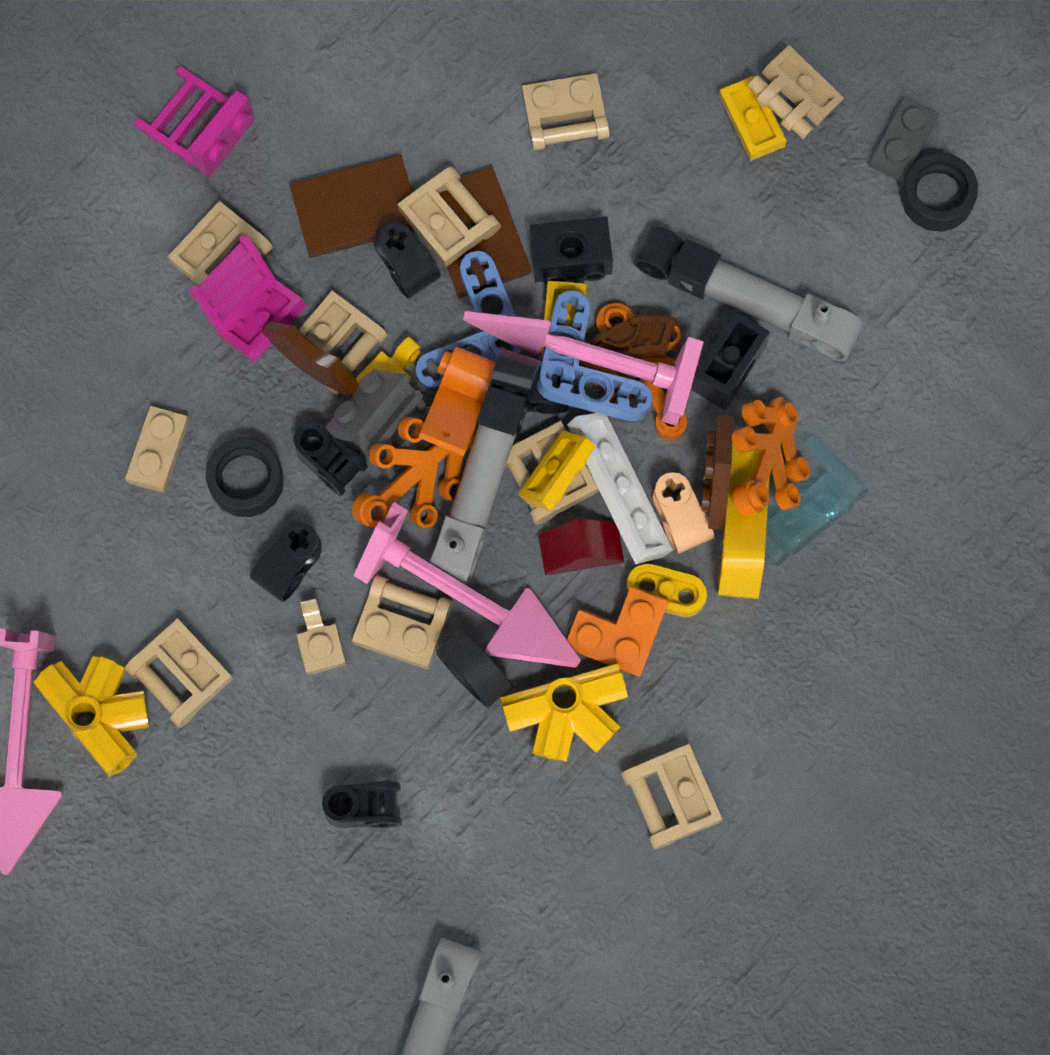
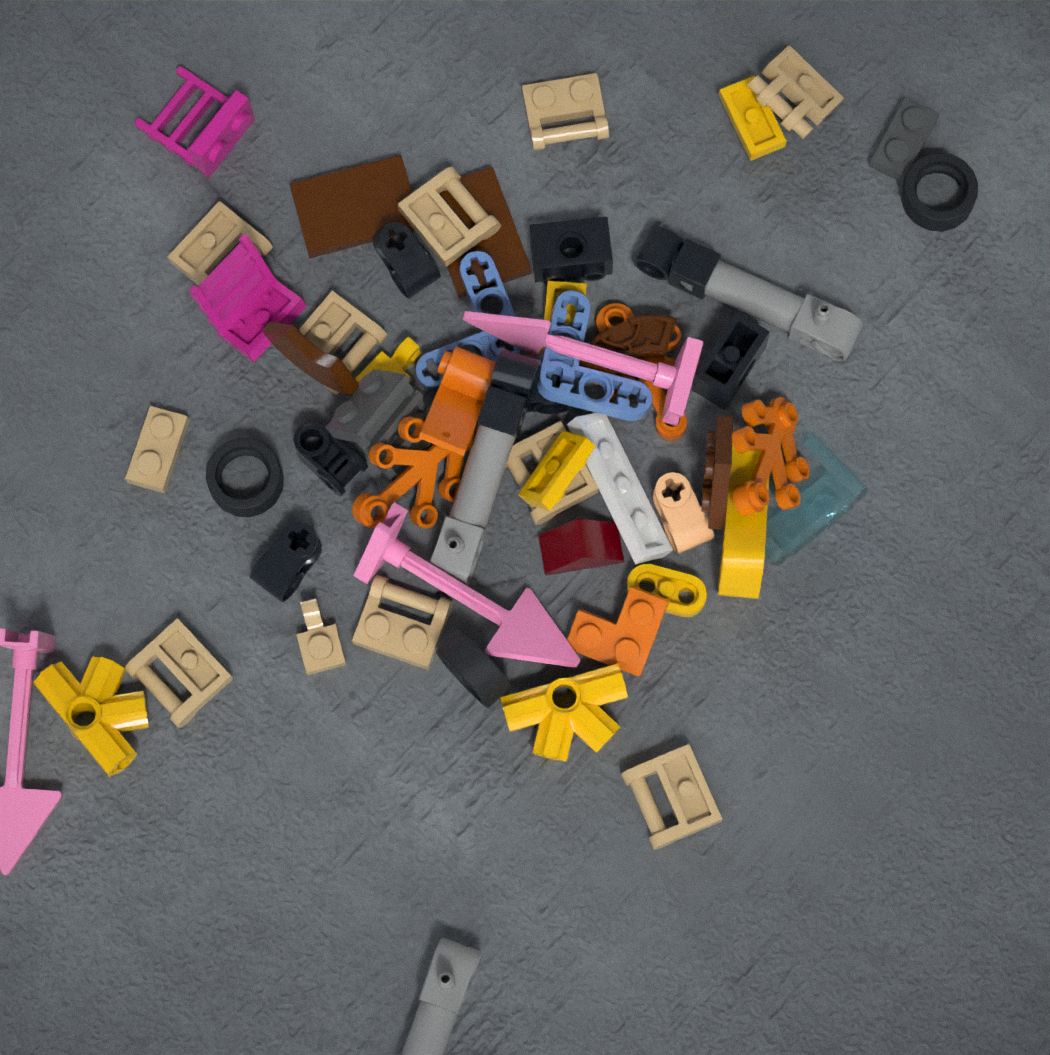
(366, 805): black piece -> none

